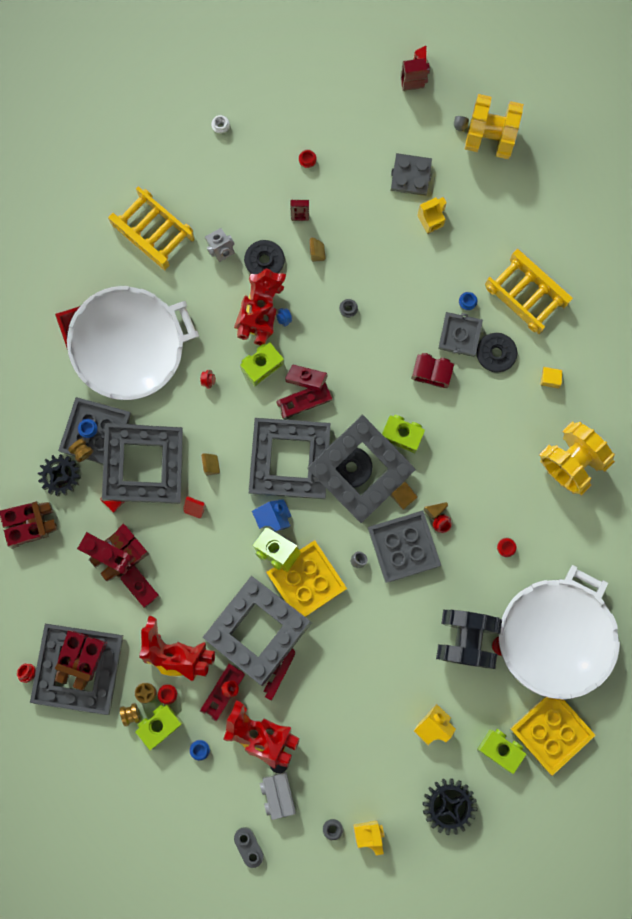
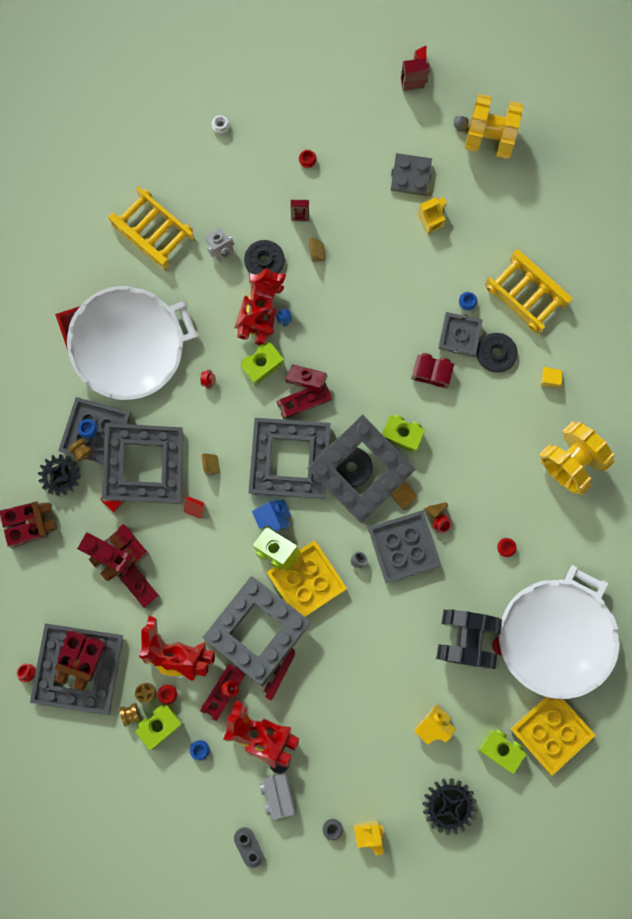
(348, 302): dark grey plate -> none

